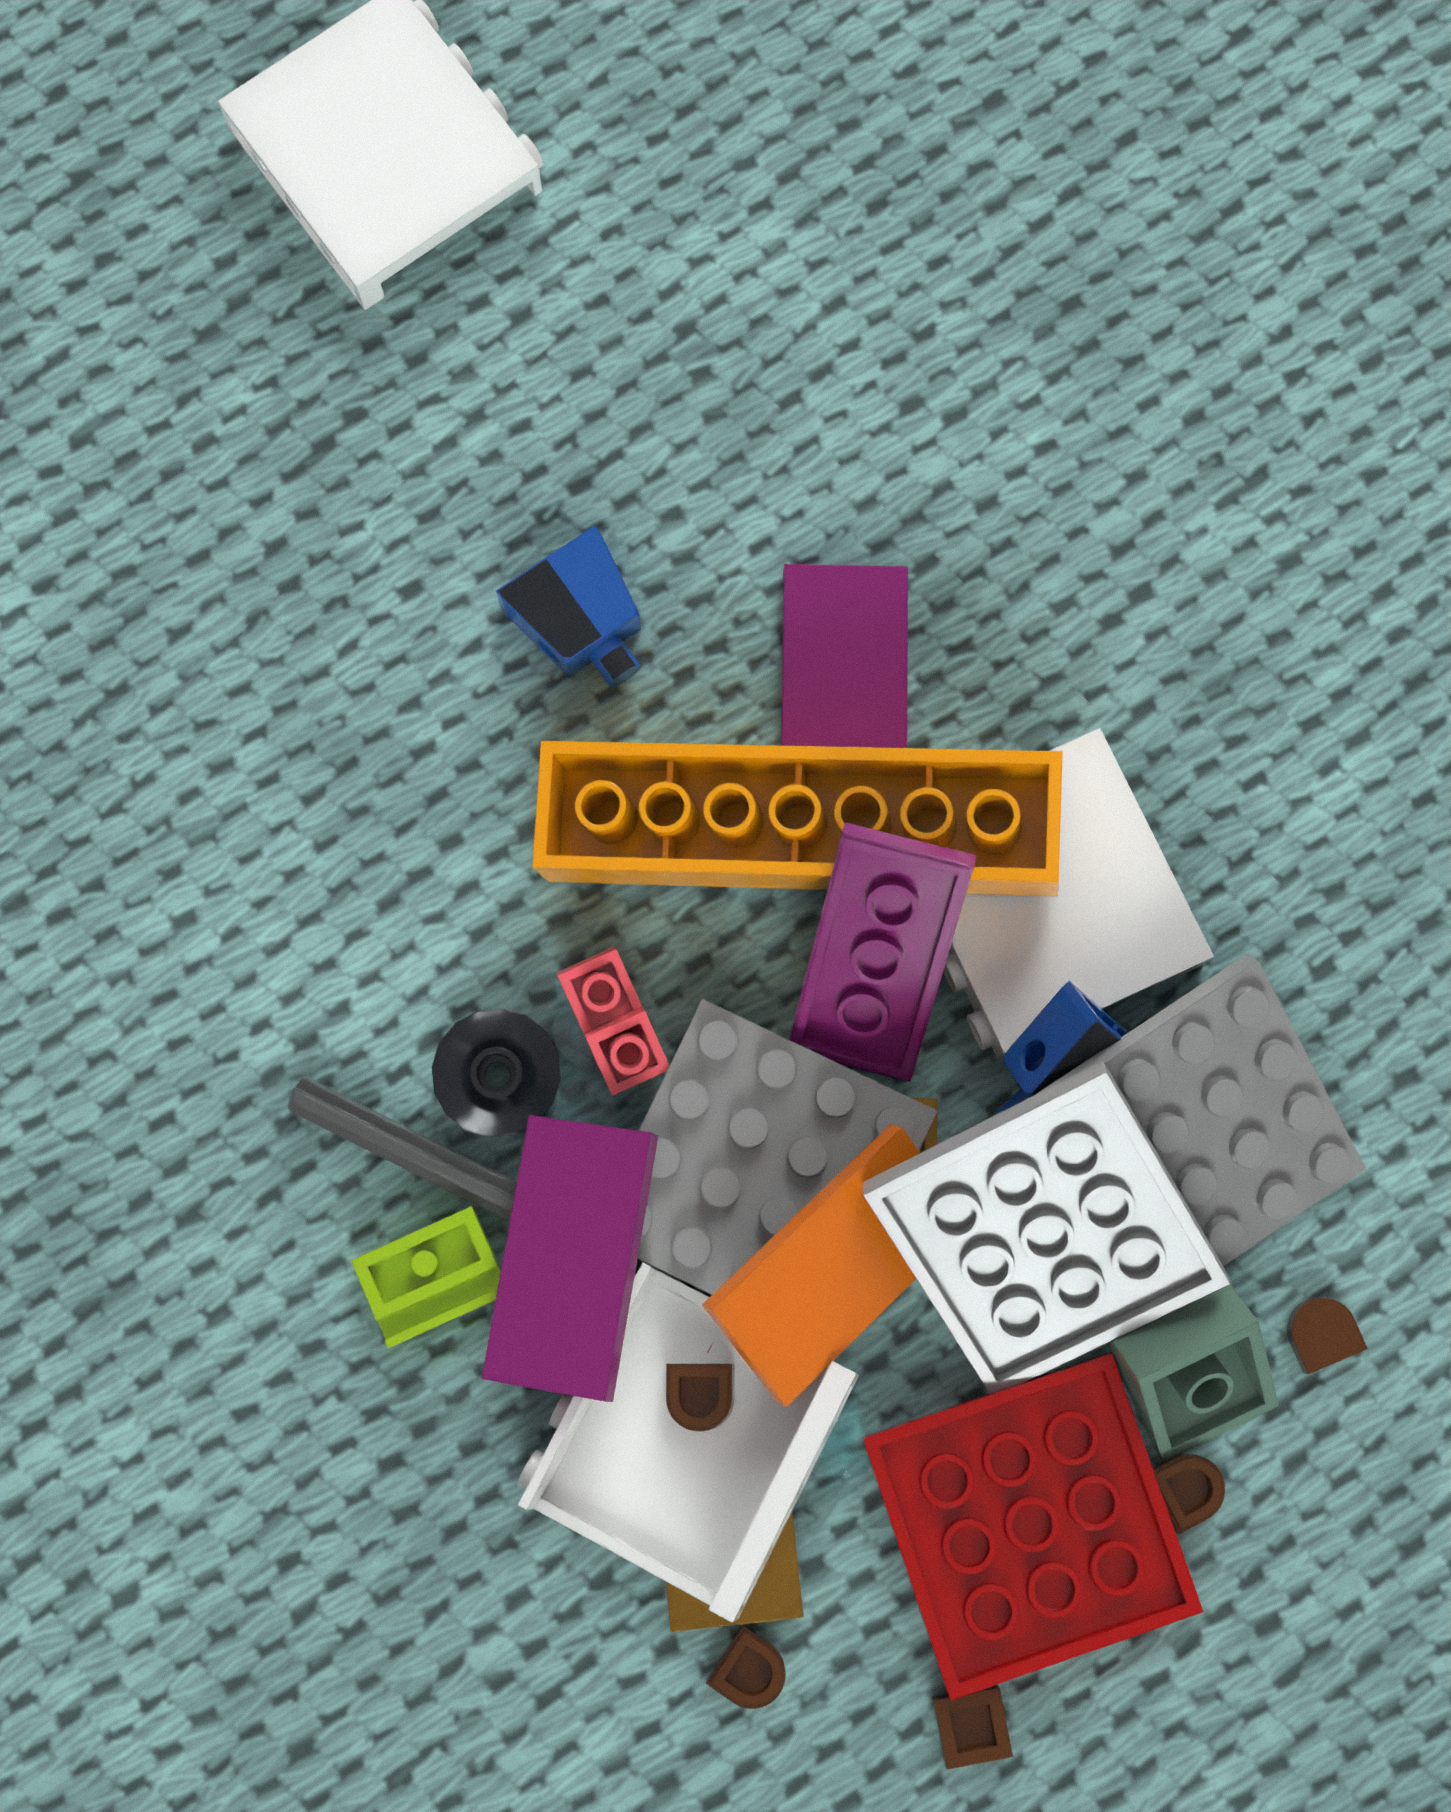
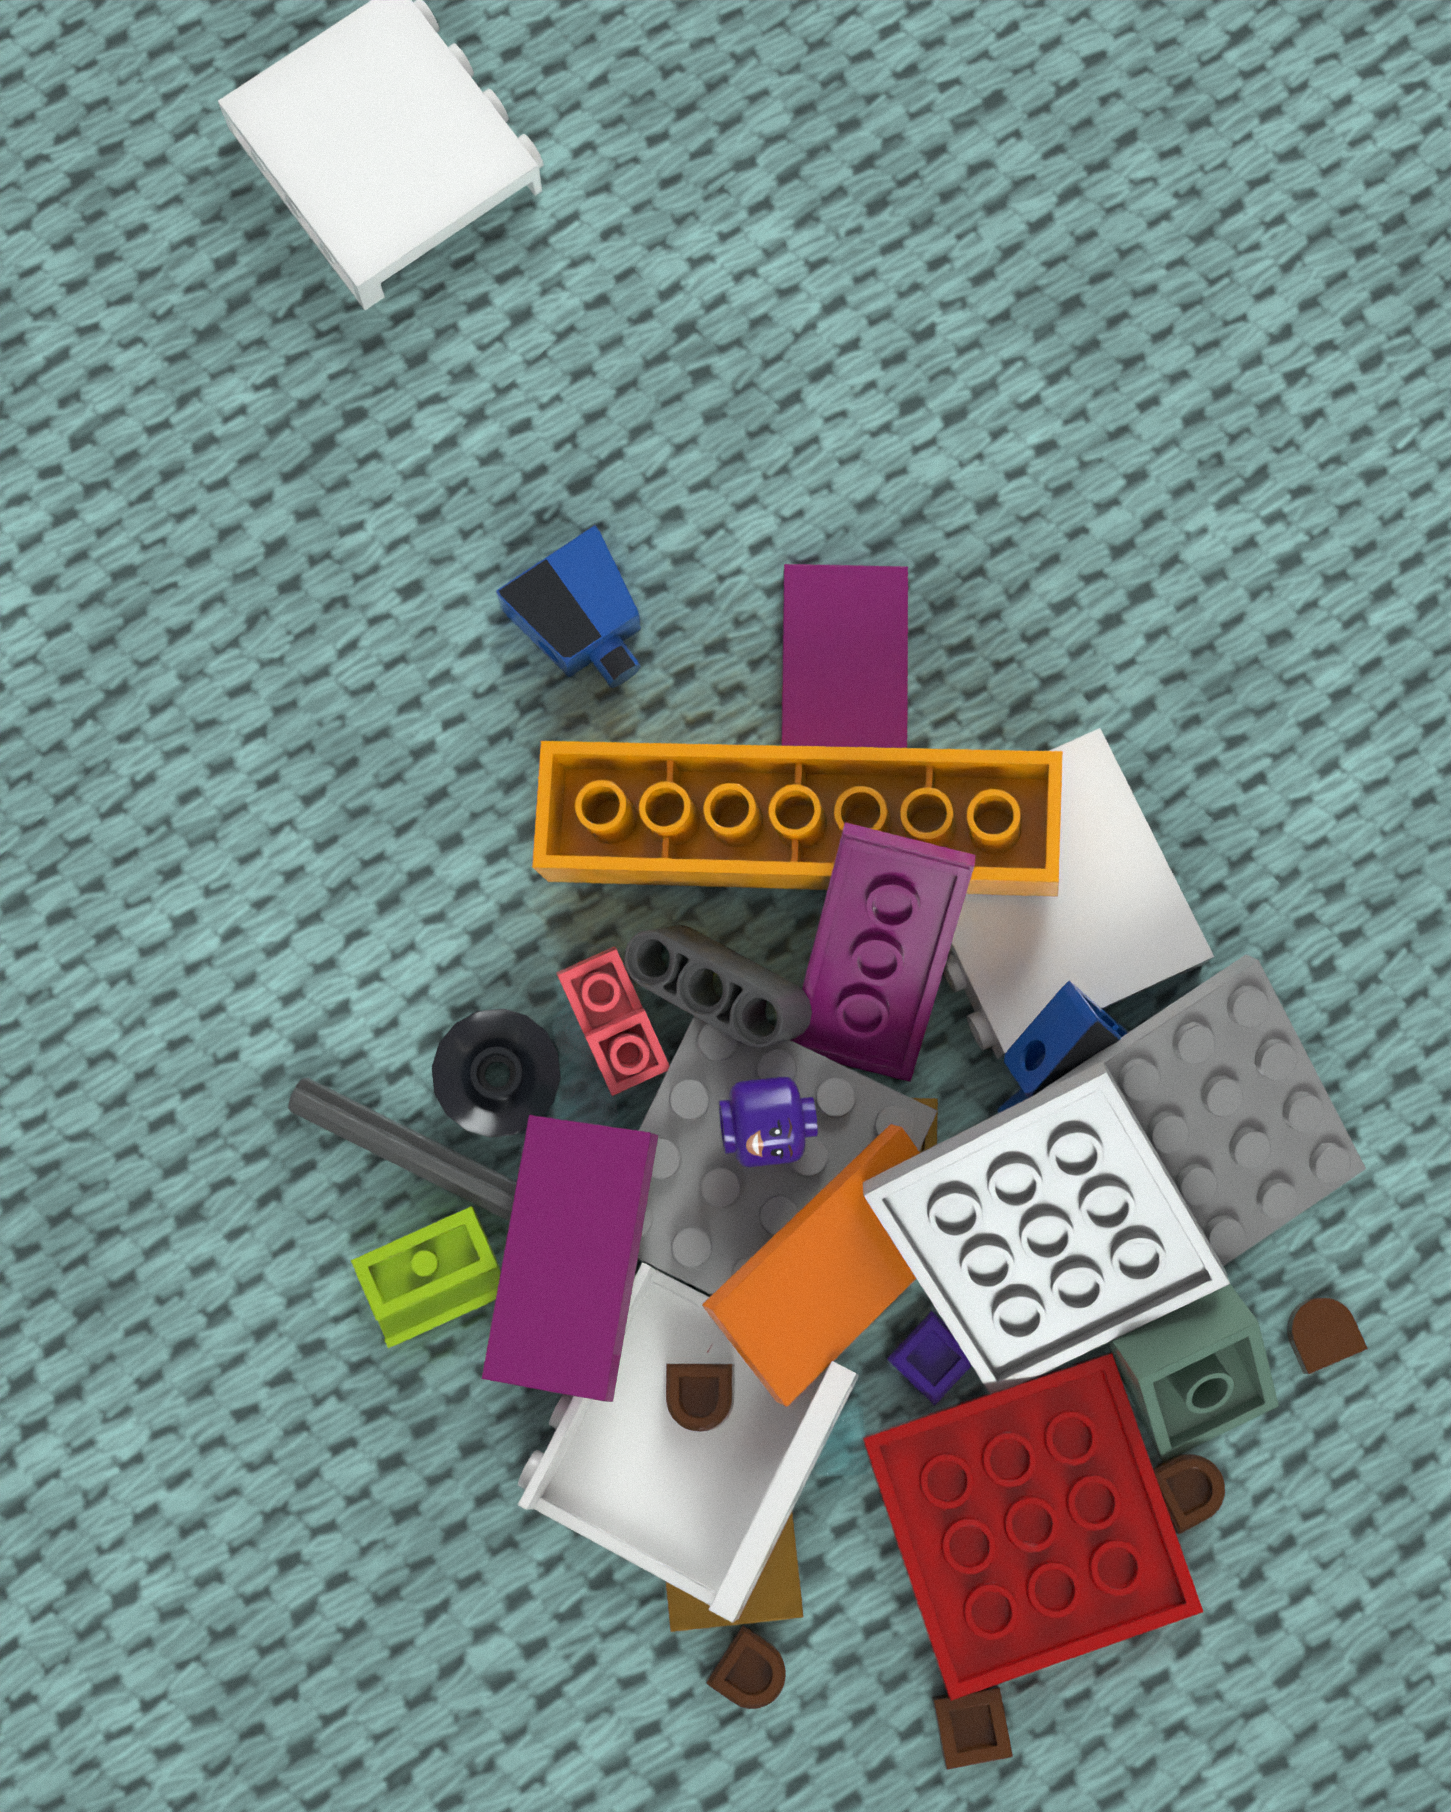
(744, 982): none -> dark grey beam
(767, 1122): none -> dark purple head
(930, 1358): none -> dark purple tile

